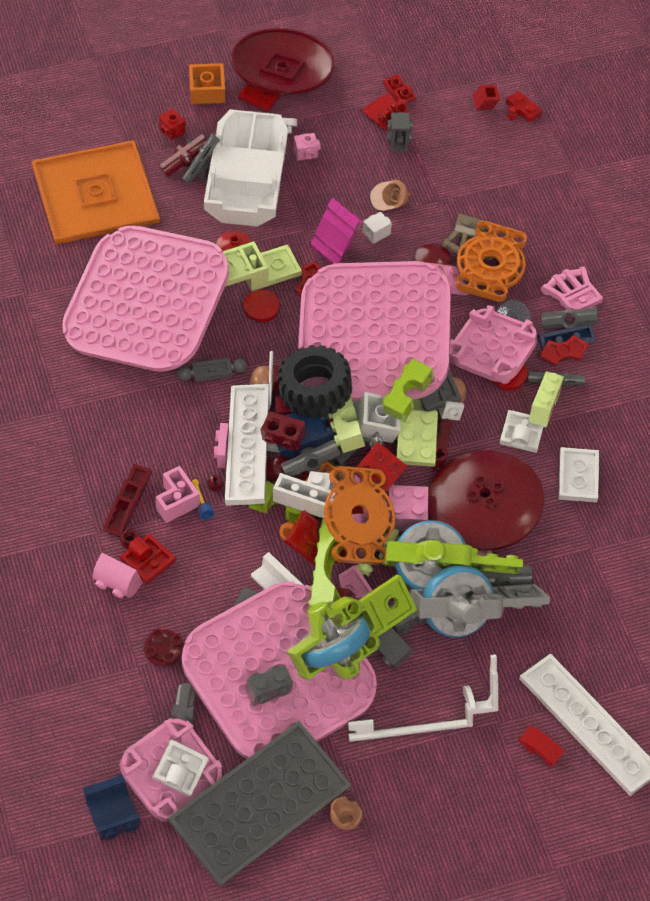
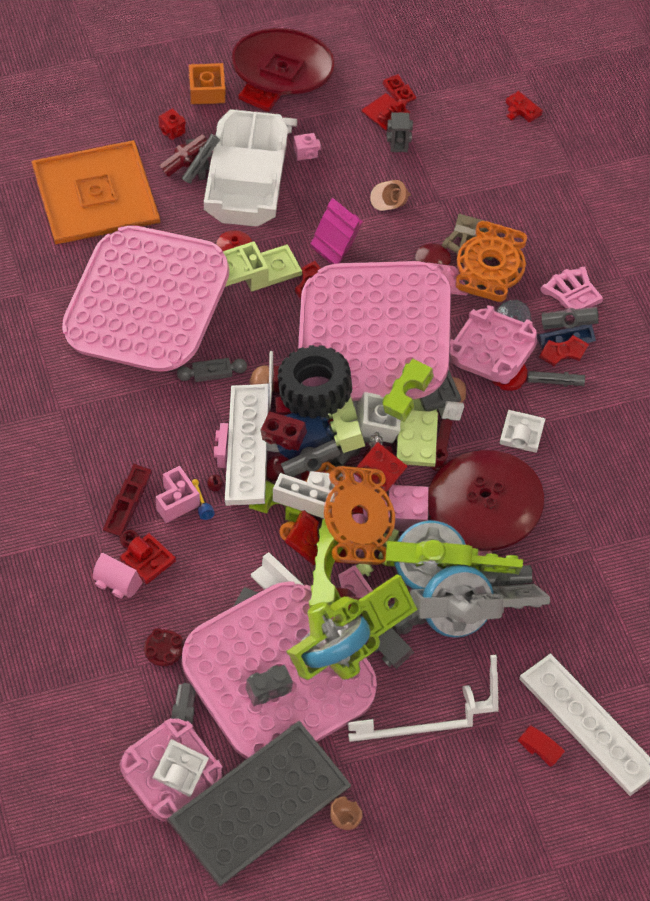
(111, 808): dark blue panel -> none
(261, 305): red tile -> none
(377, 227): white brick -> none
(486, 97): red brick -> none
(545, 399): yellowish green arch -> none
(578, 474): white plate -> none

